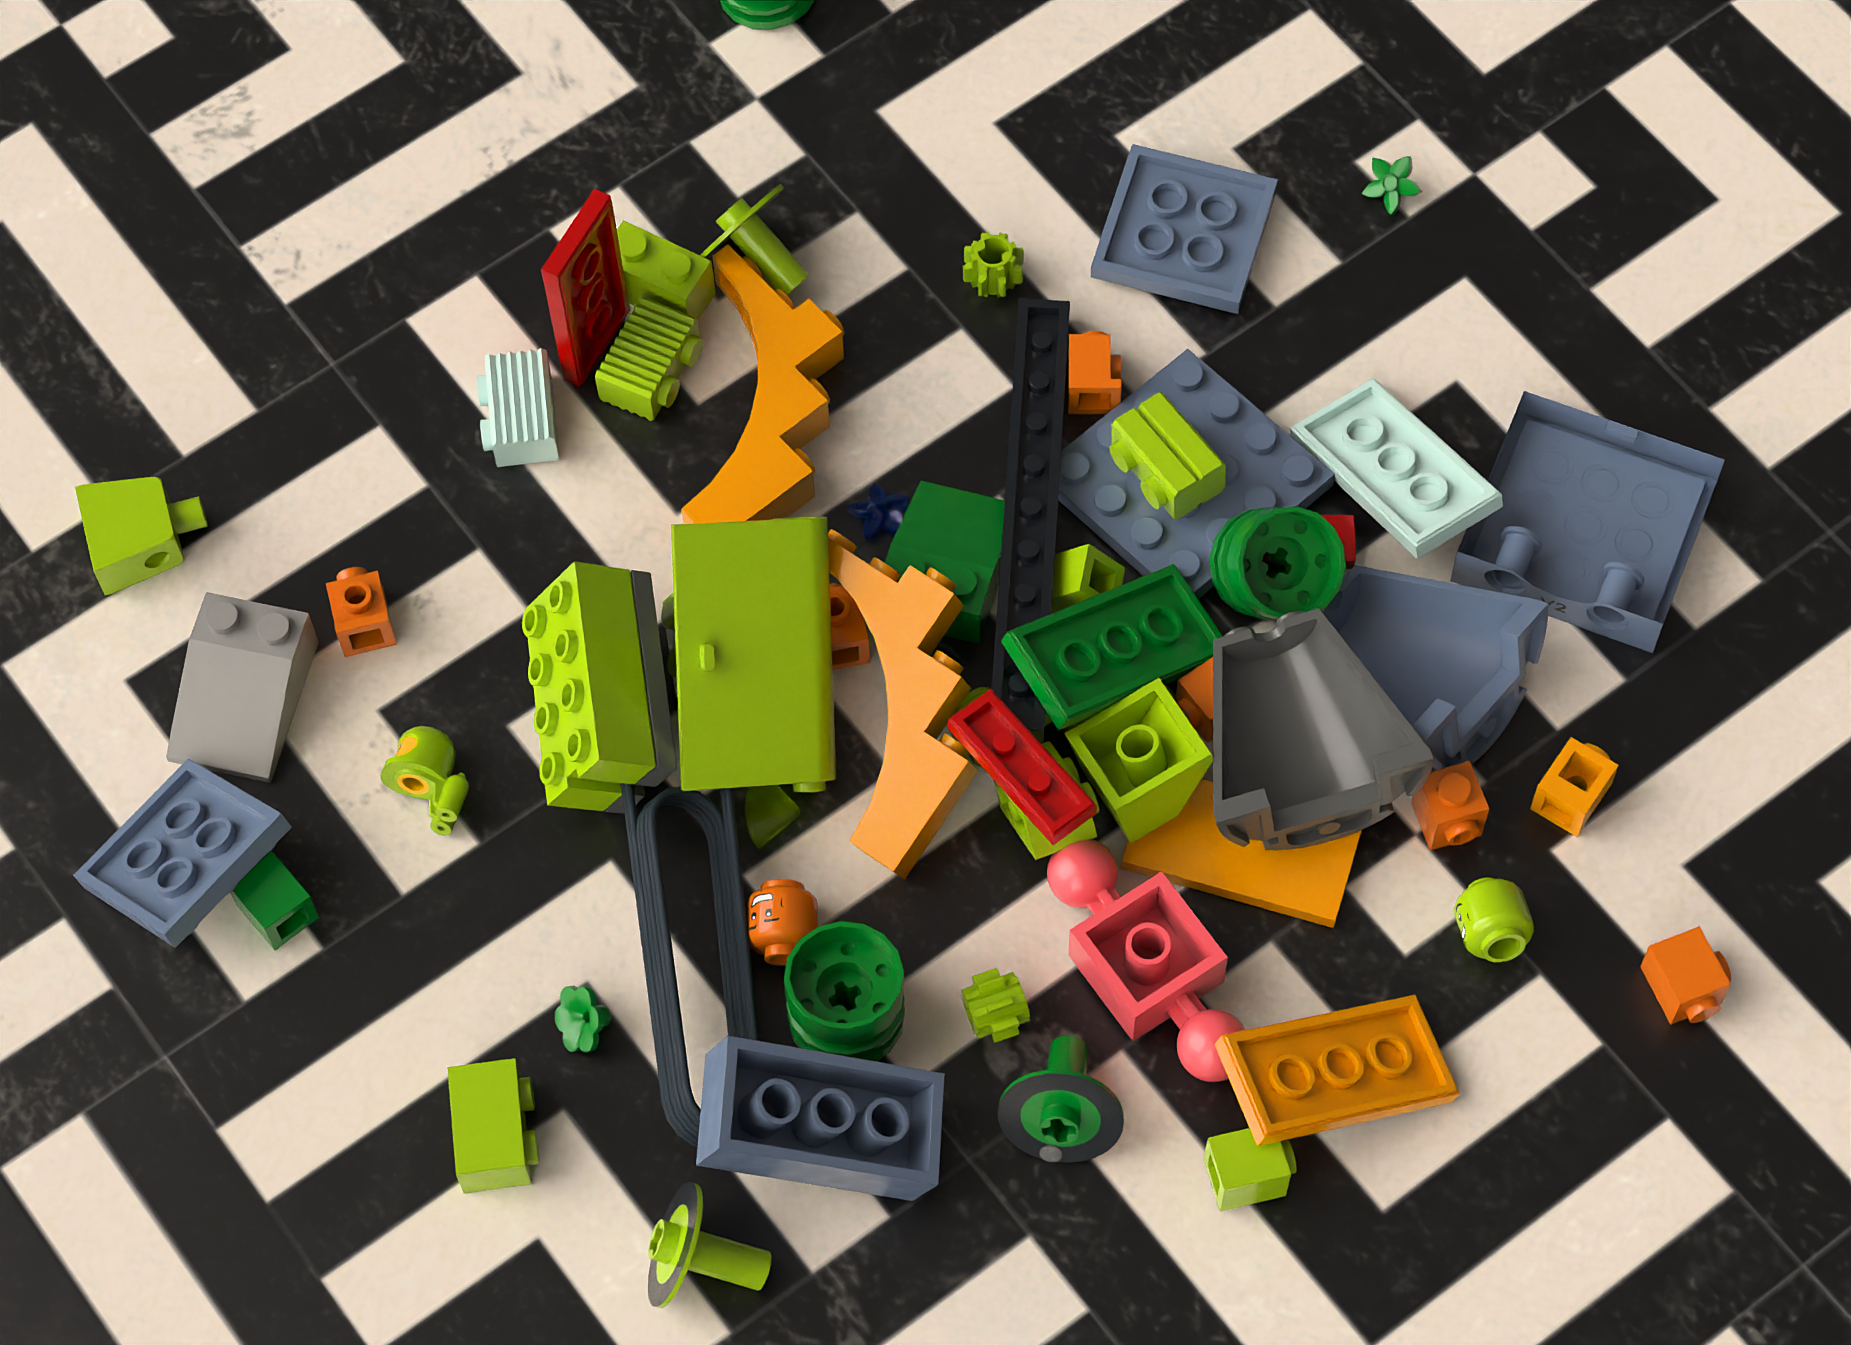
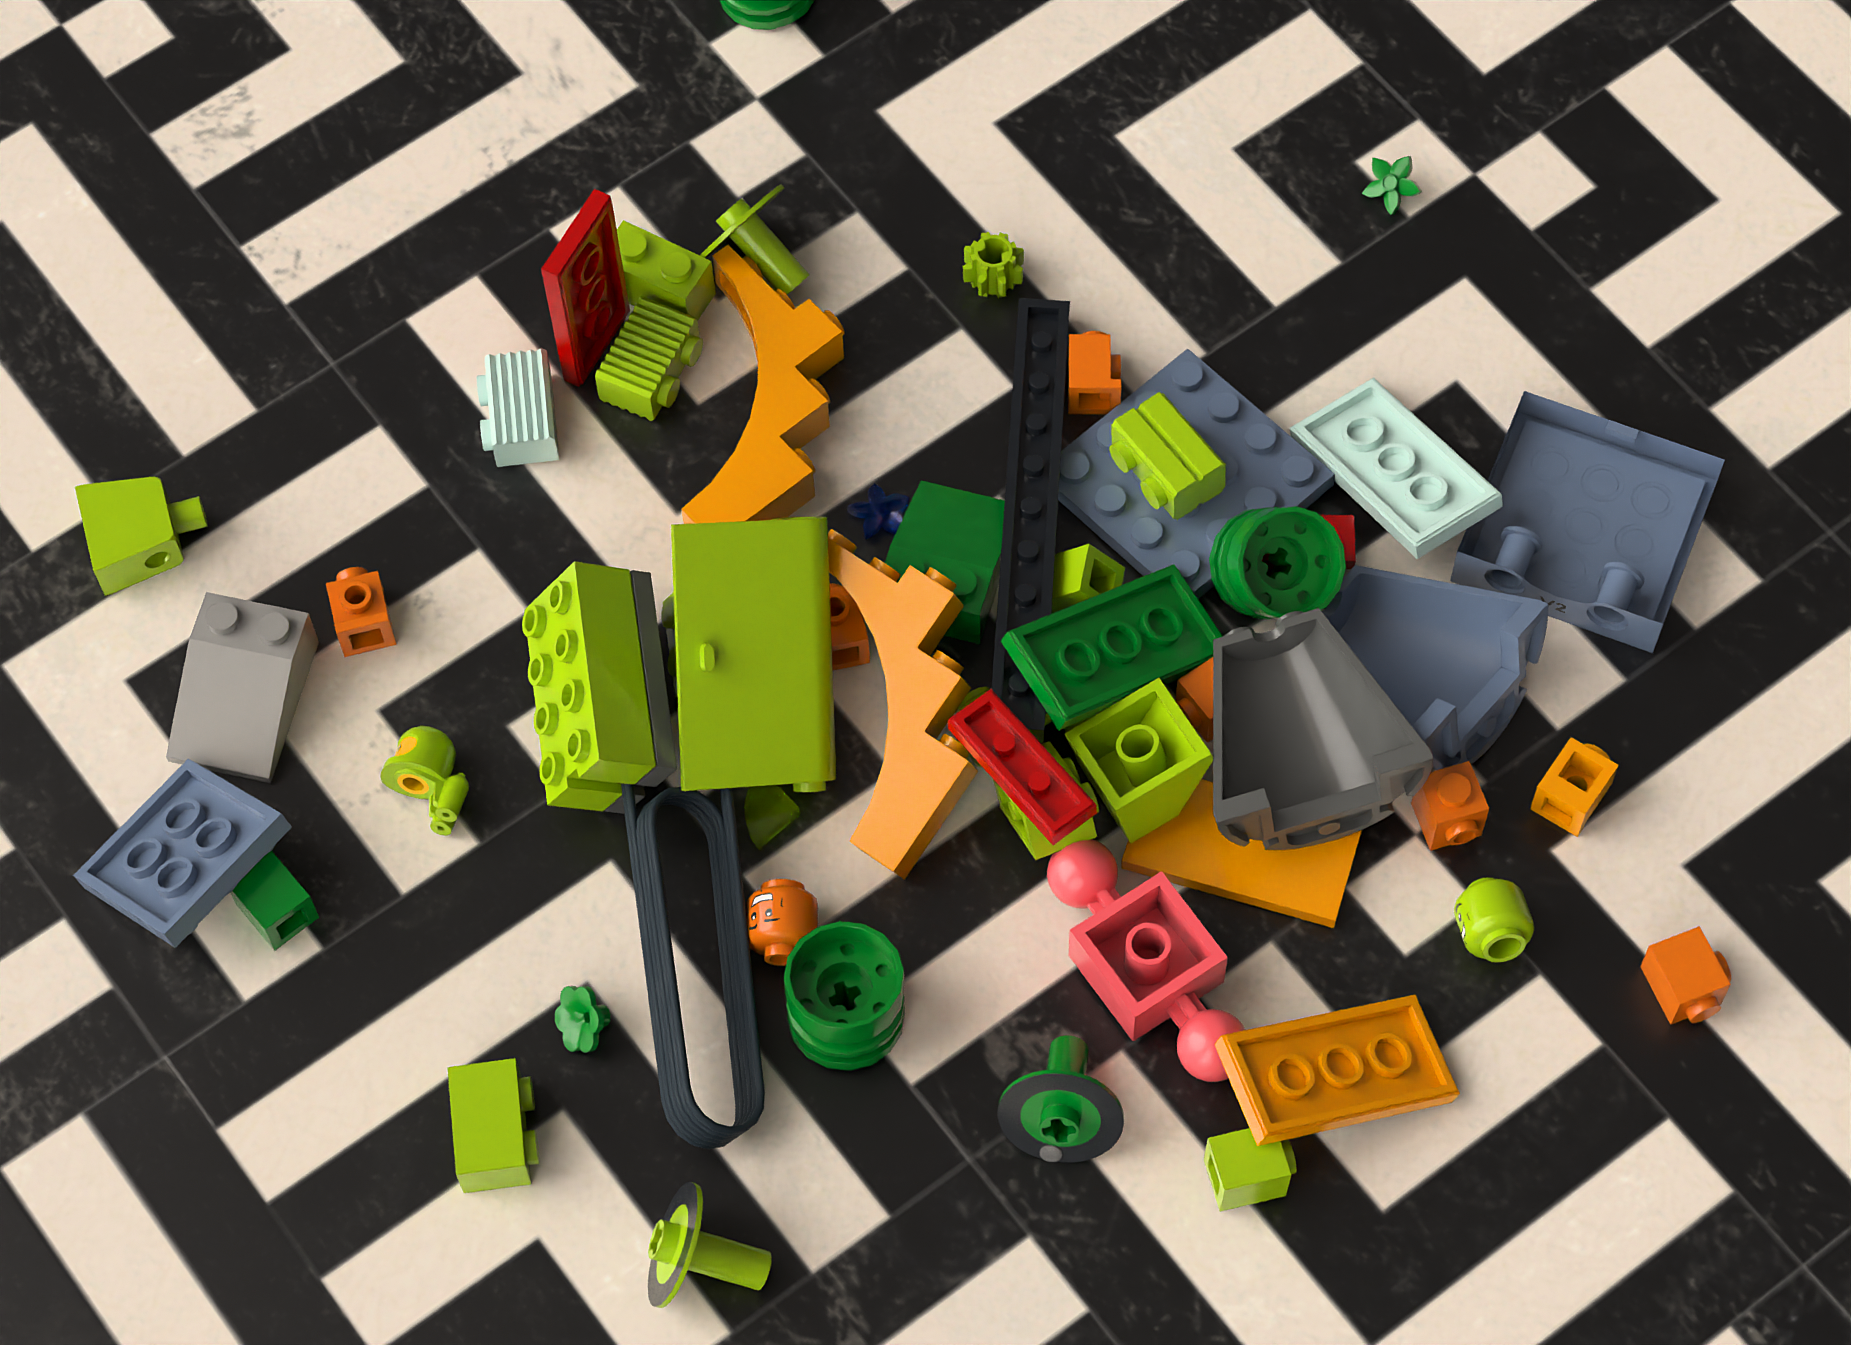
(820, 1119): sand blue brick -> none
(995, 1005): lime gear -> none
(1184, 228): sand blue plate -> none

